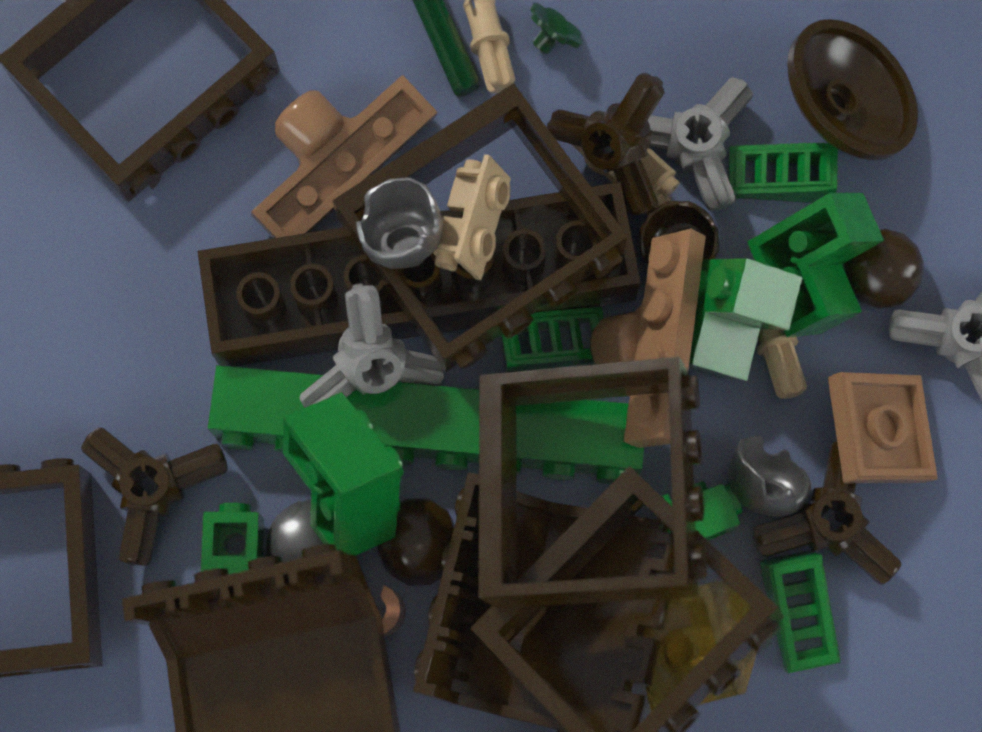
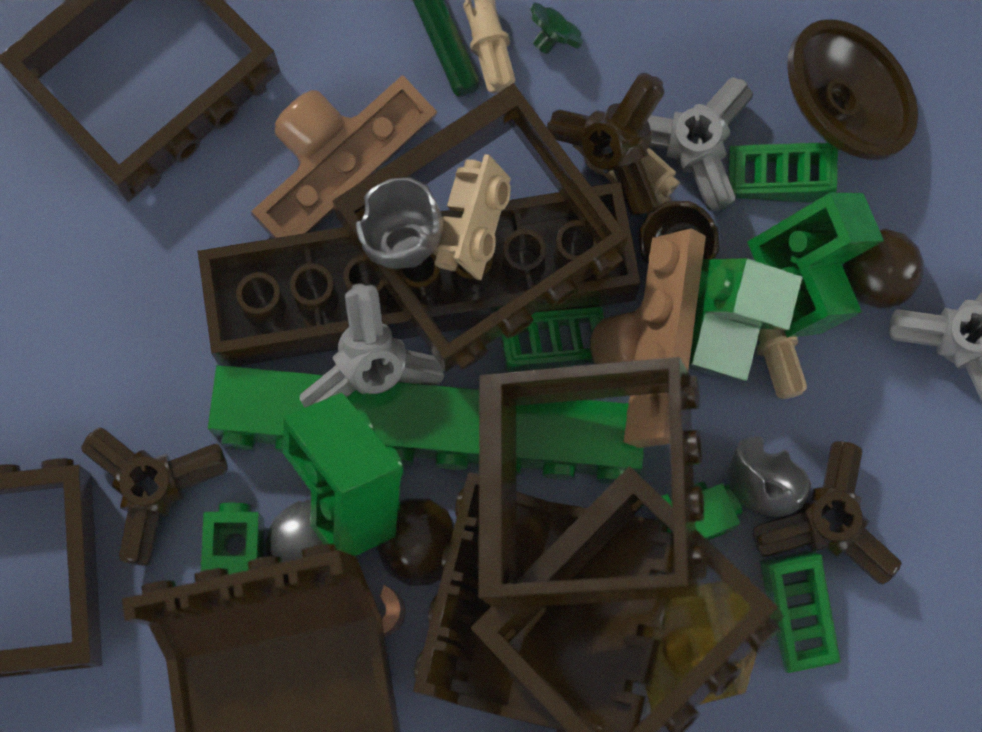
(882, 428): medium nougat tile -> none

